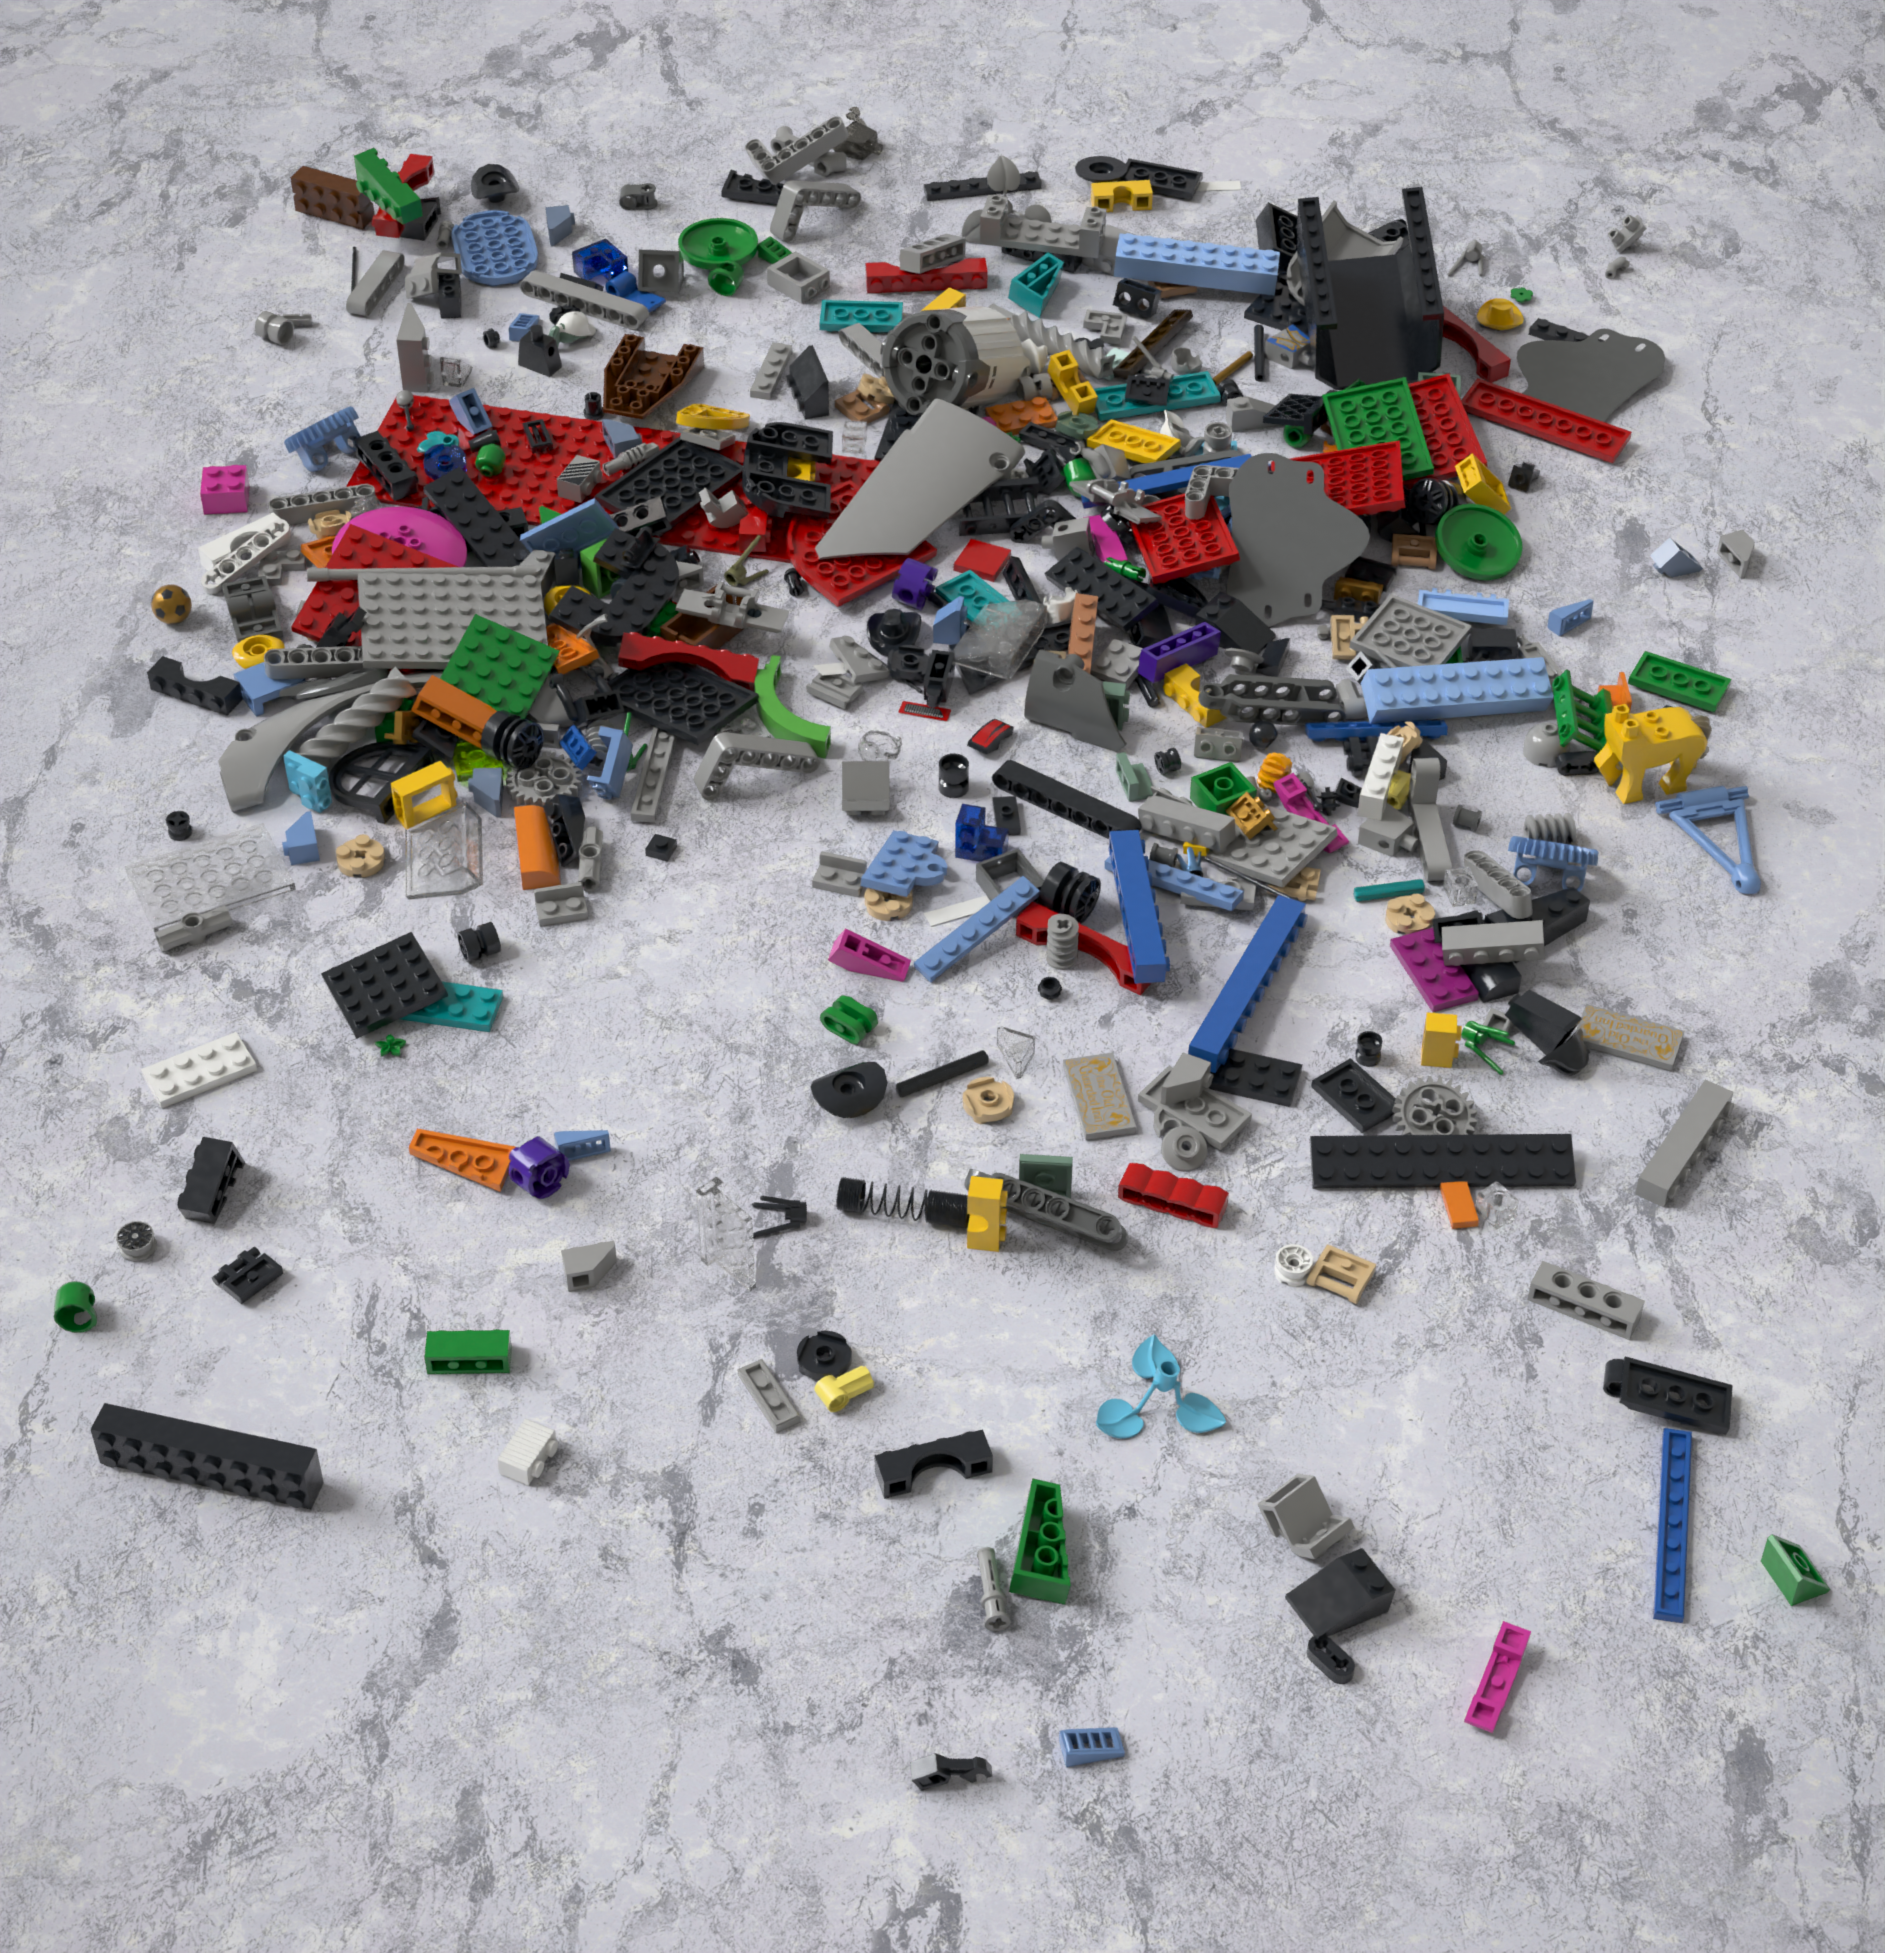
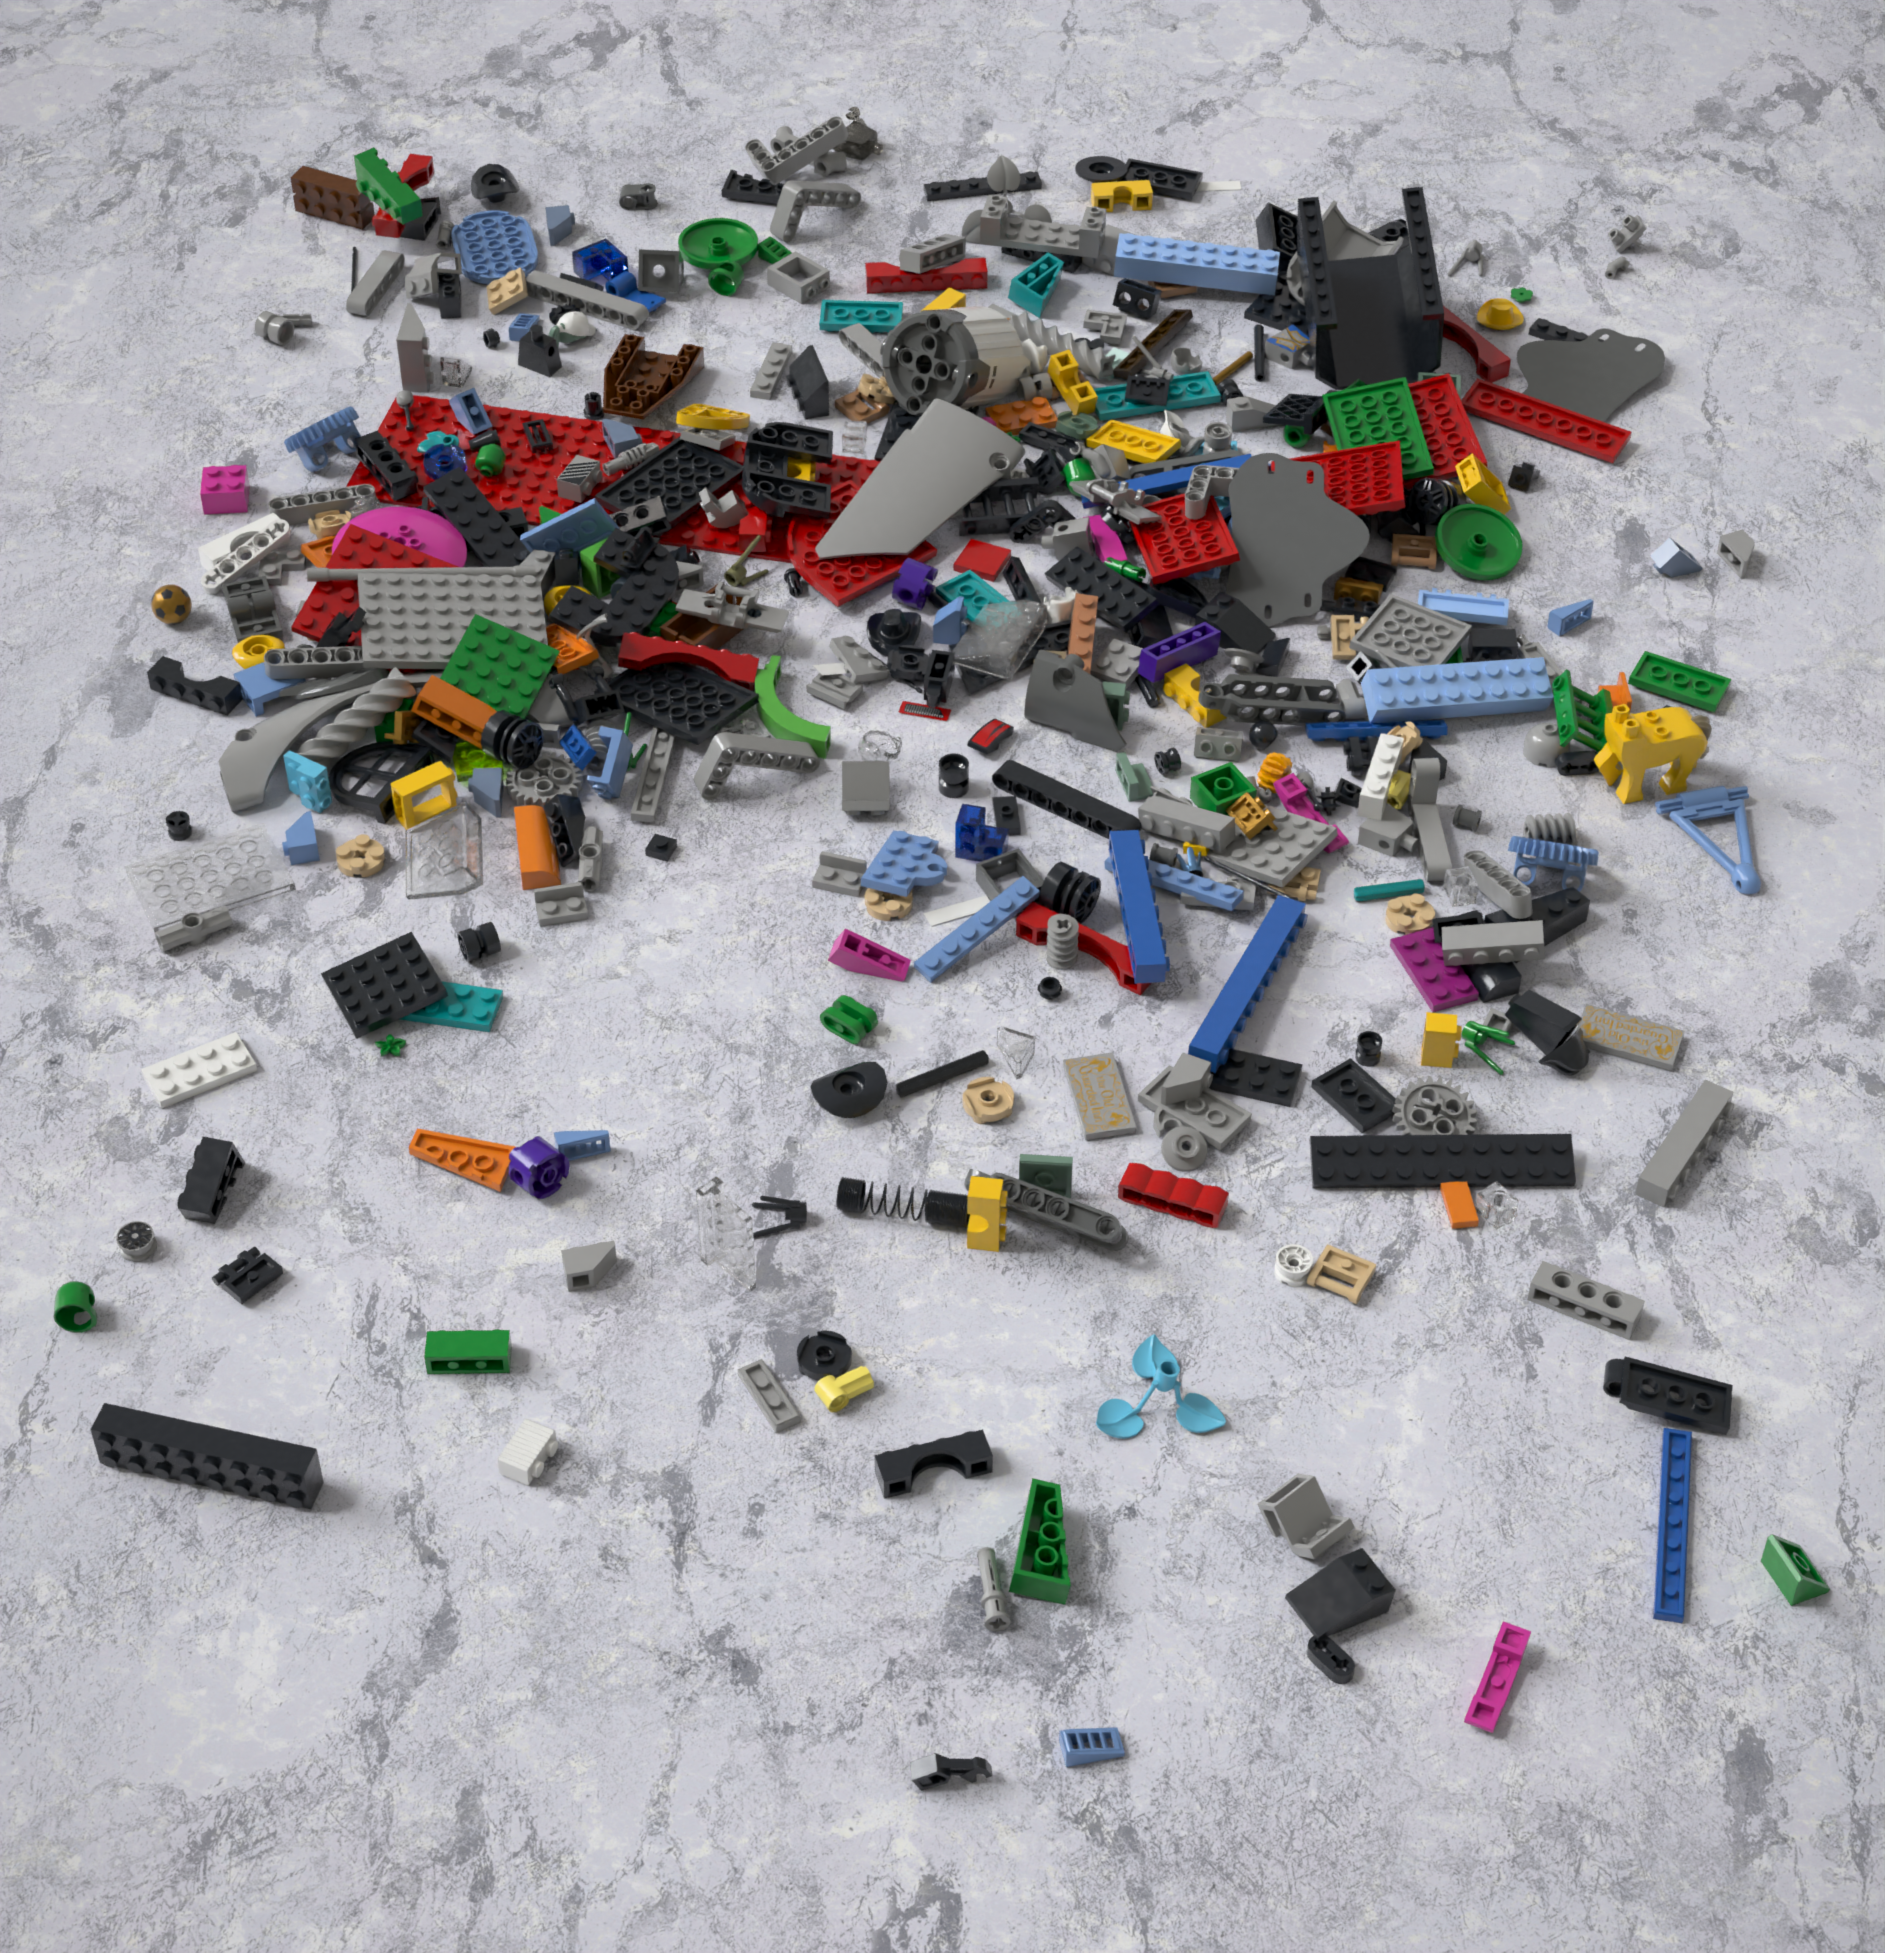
(506, 290): none -> tan plate

